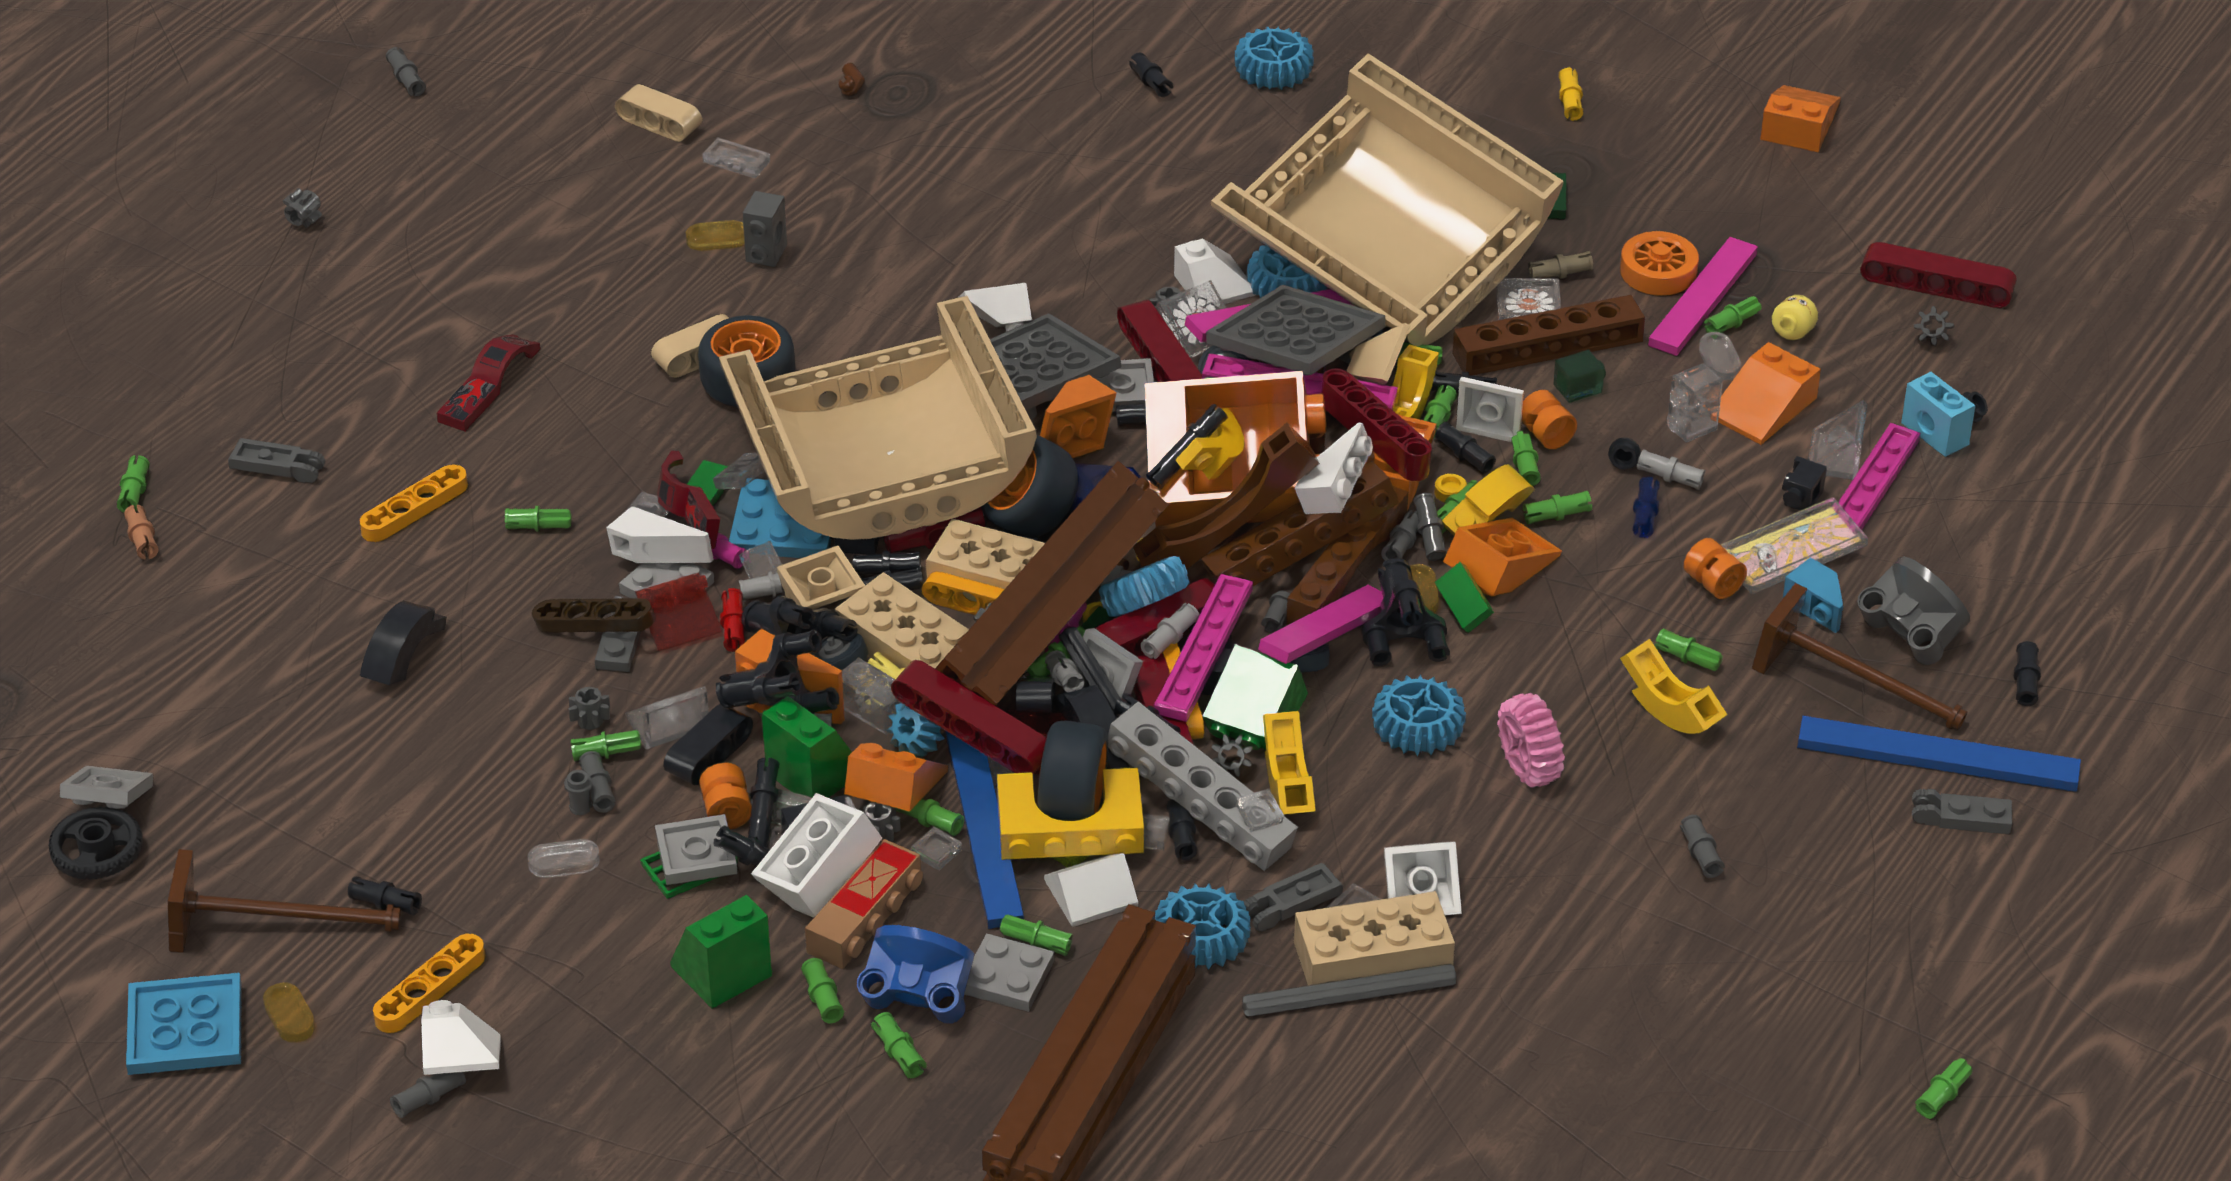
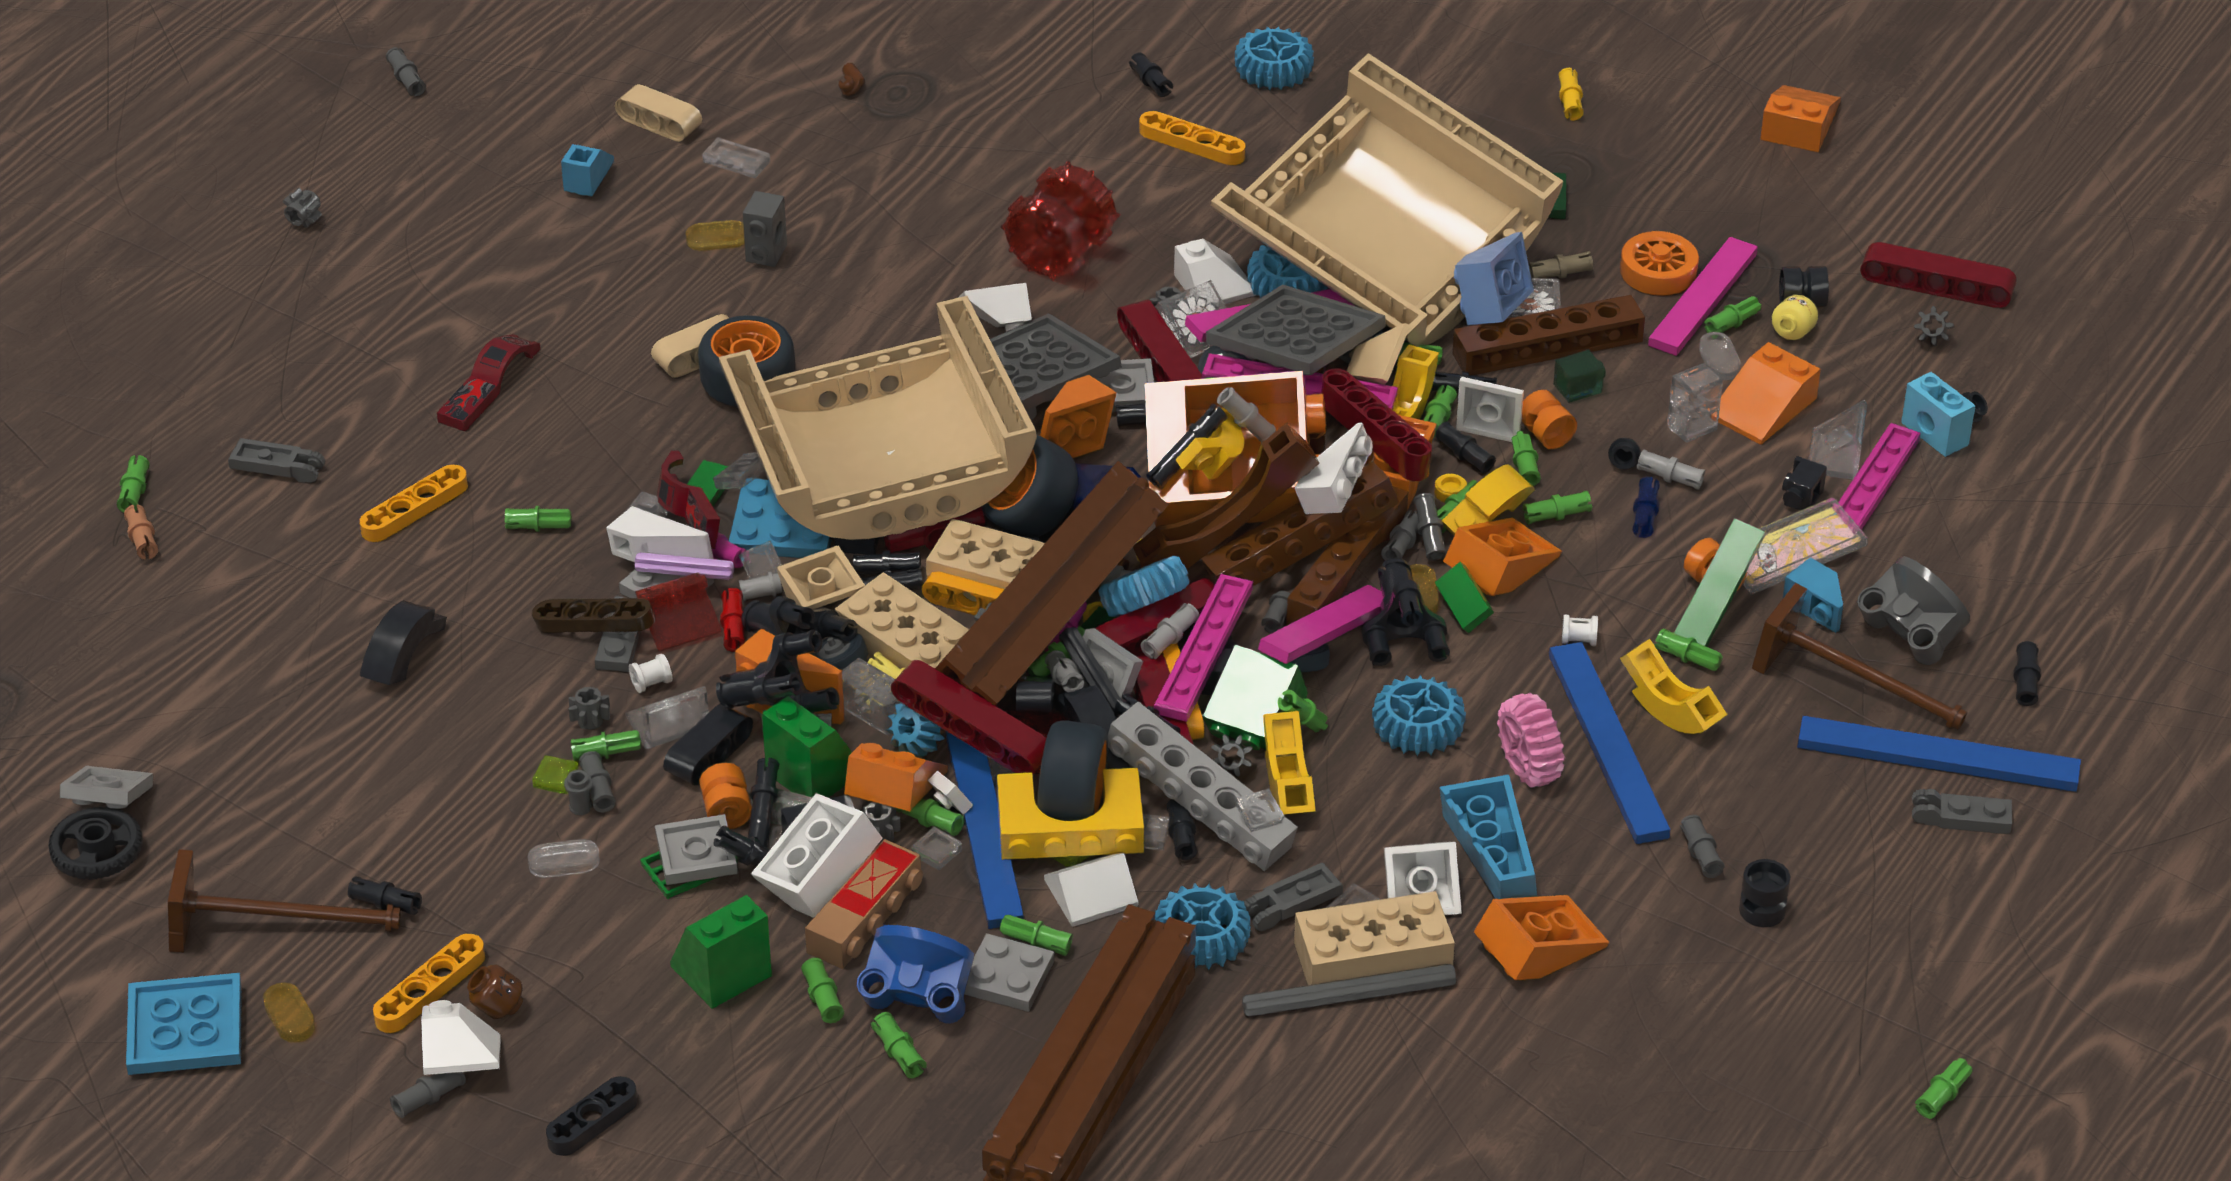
(495, 991): none -> reddish brown head
(553, 773): none -> clear neon green tile
(584, 169): none -> dark azure slope
(586, 1130): none -> black beam
(650, 673): none -> white bush
(684, 565): none -> lavender axle
(949, 794): none -> white plate
(1060, 221): none -> clear red piece
(1161, 127): none -> light orange beam
(1245, 414): none -> light grey pin
(1308, 713): none -> bright green axle
(1491, 833): none -> dark azure wedge
(1494, 280): none -> medium blue slope
(1538, 934): none -> orange slope
(1579, 630): none -> white bush
(1609, 743): none -> blue tile
(1720, 582): none -> tile
(1764, 893): none -> black wheel
(1810, 283): none -> black wheel

